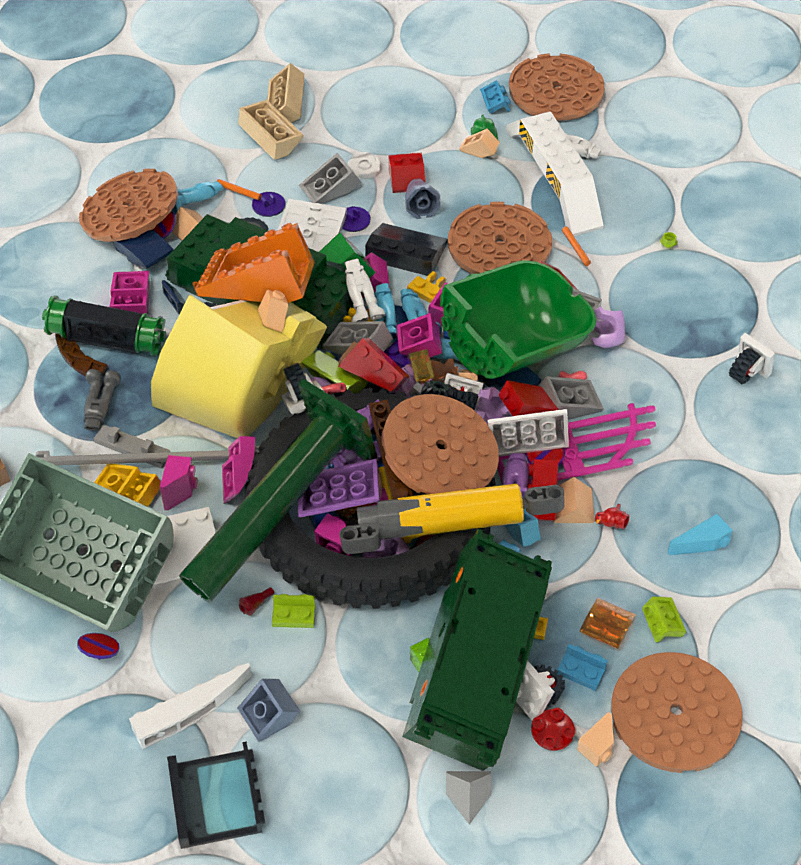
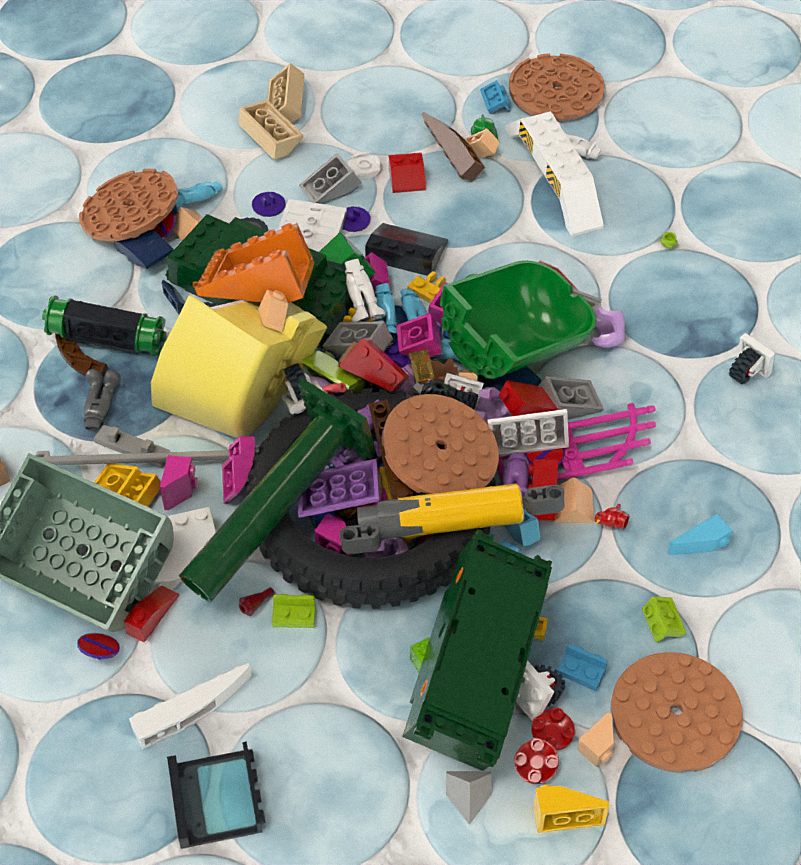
(130, 291): dark pink slope -> none
(149, 612): none -> red slope
(240, 190): orange bar -> none
(268, 708): sand blue slope -> none
(421, 199): sand blue cone -> none
(456, 148): none -> slope
(477, 228): nougat plate -> none
(536, 761): none -> red dish
(565, 809): none -> yellow slope
(576, 246): orange bar -> none
(577, 375): coral arm -> none
(607, 623): clear orange slope -> none

